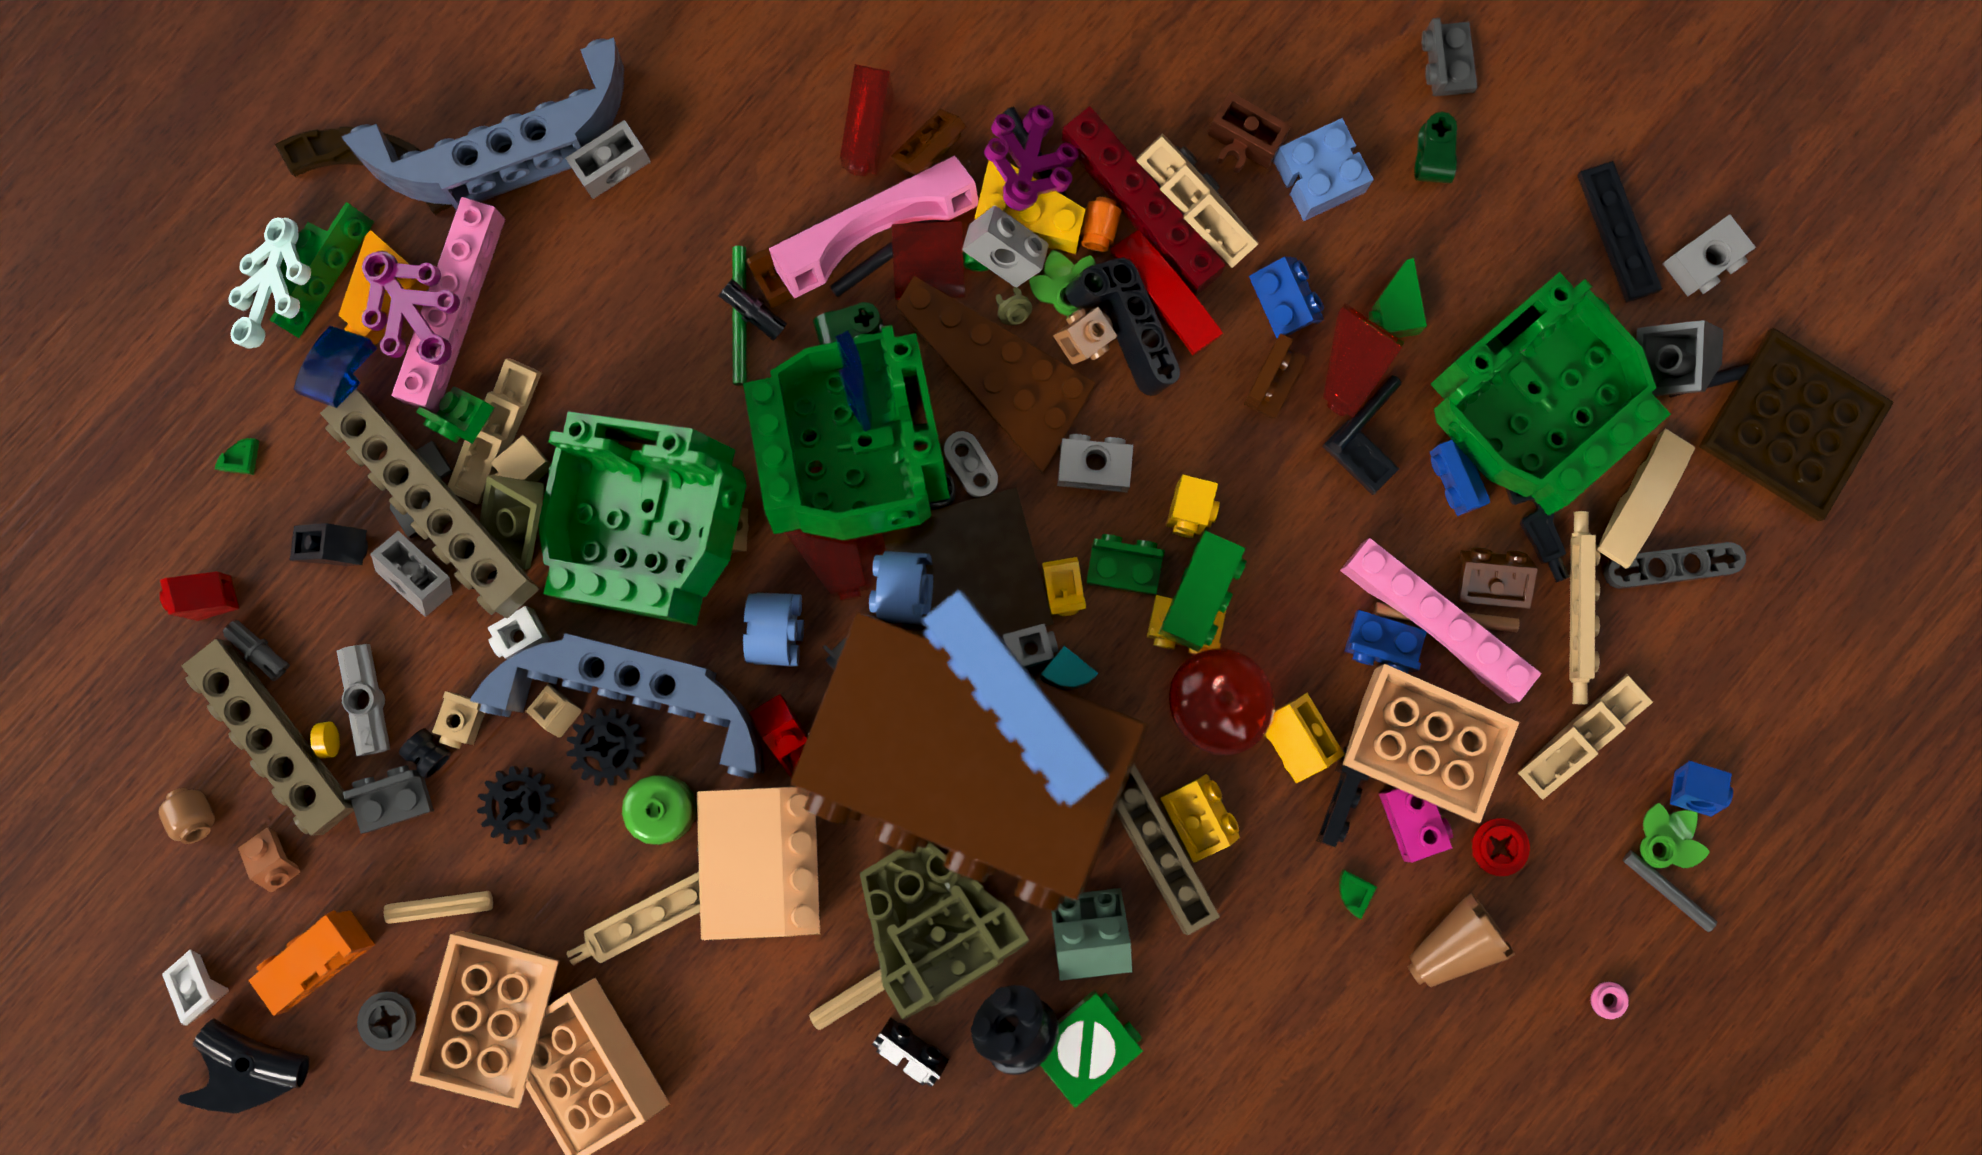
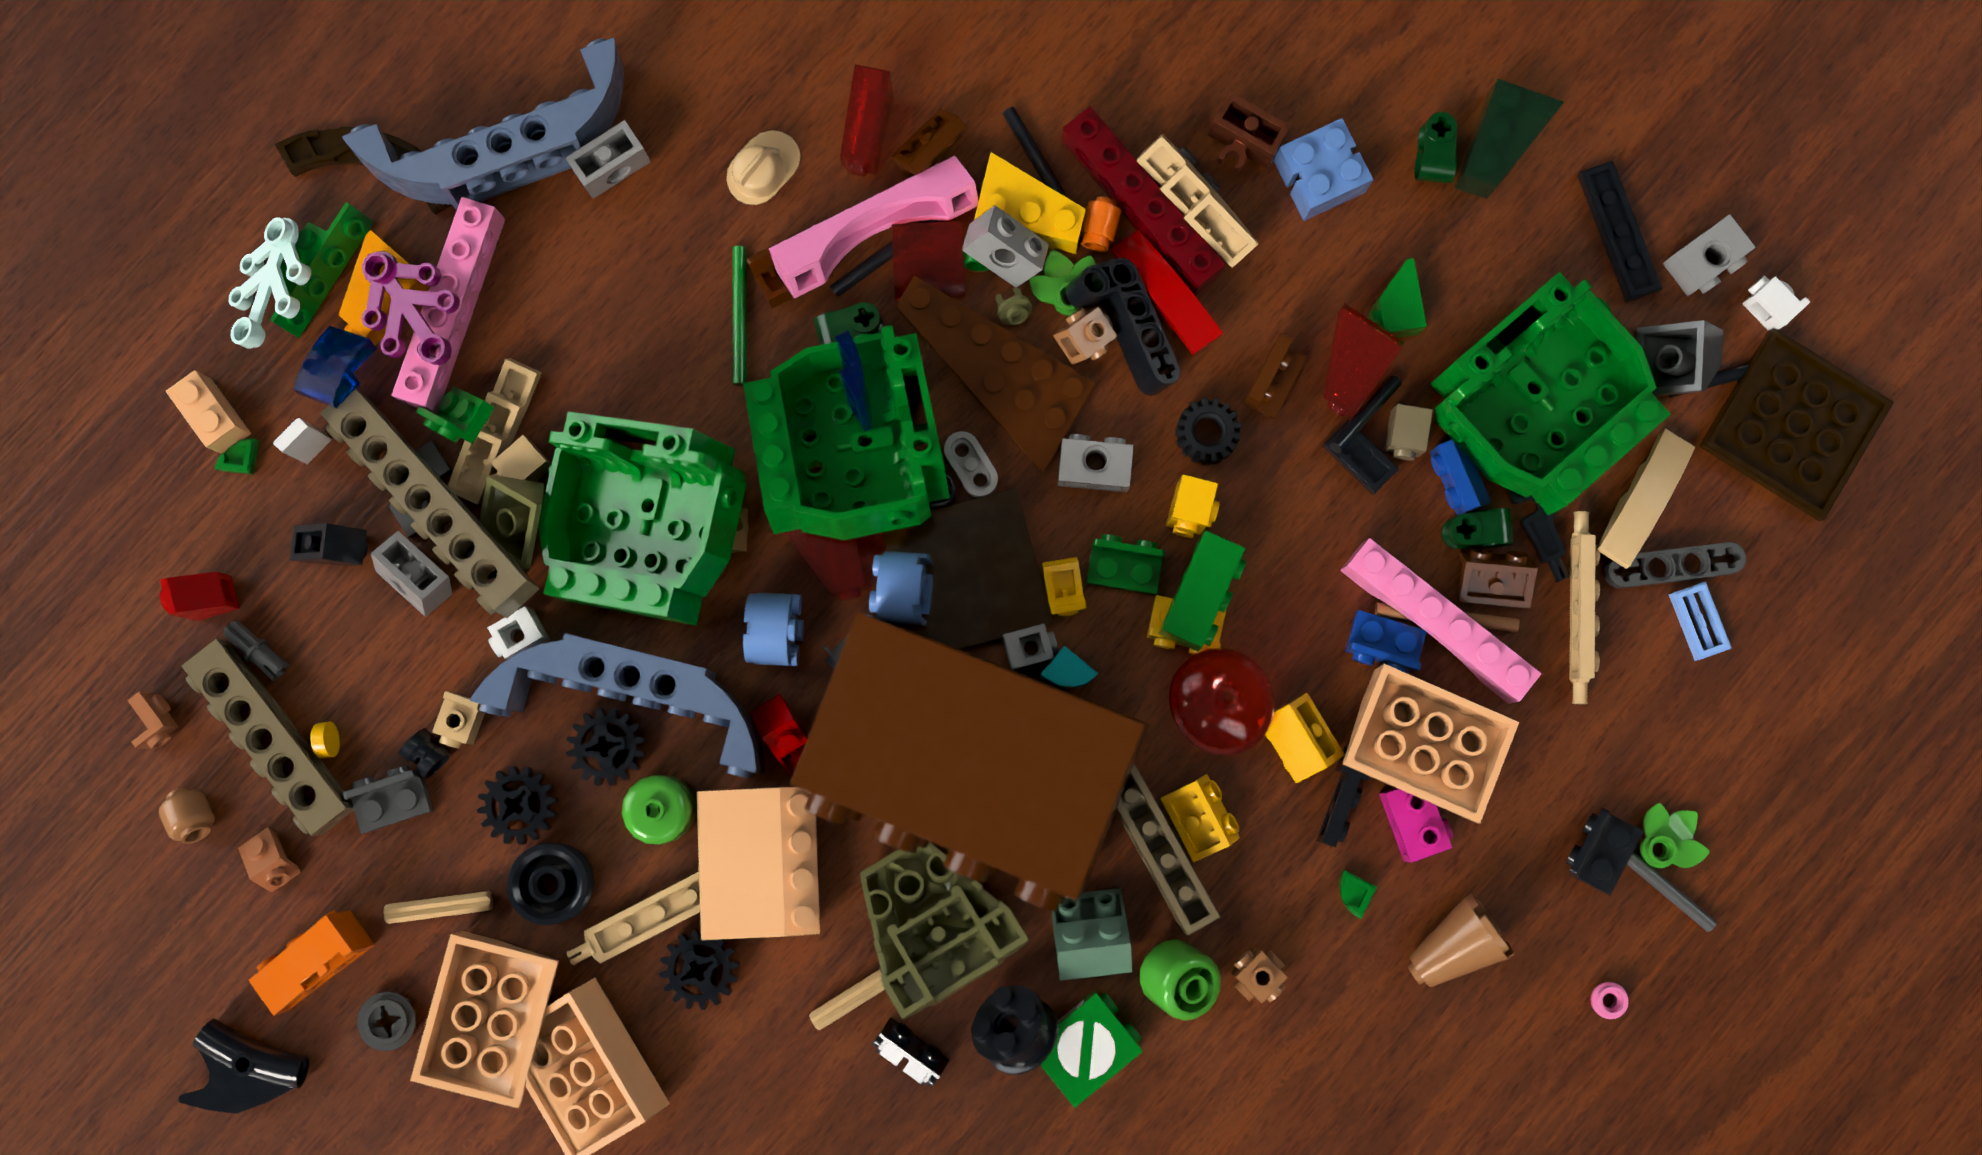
(154, 714): none -> nougat bracket
(191, 987): white slope -> none
(208, 412): none -> light nougat brick
(302, 441): none -> white tile
(358, 676): light grey piece -> none
(527, 889): none -> black wheel
(553, 711): tan slope -> none
(709, 983): none -> black gear
(752, 309): black pin -> none
(763, 167): none -> tan piece
(1015, 698): medium blue brick -> none
(1019, 190): magenta plant -> none
(1180, 979): none -> bright green head
(1208, 410): none -> black tyre
(1249, 965): none -> medium nougat brick
(1287, 296): blue bracket -> none
(1408, 431): none -> dark tan brick
(1450, 58): dark grey bracket -> none
(1483, 529): none -> dark green piece
(1502, 134): none -> clear green wedge
(1517, 847): red gear -> none
(1584, 736): tan slope -> none
(1604, 851): none -> black bracket
(1688, 627): none -> light blue tile
(1701, 789): blue brick -> none
(1773, 302): none -> white brick

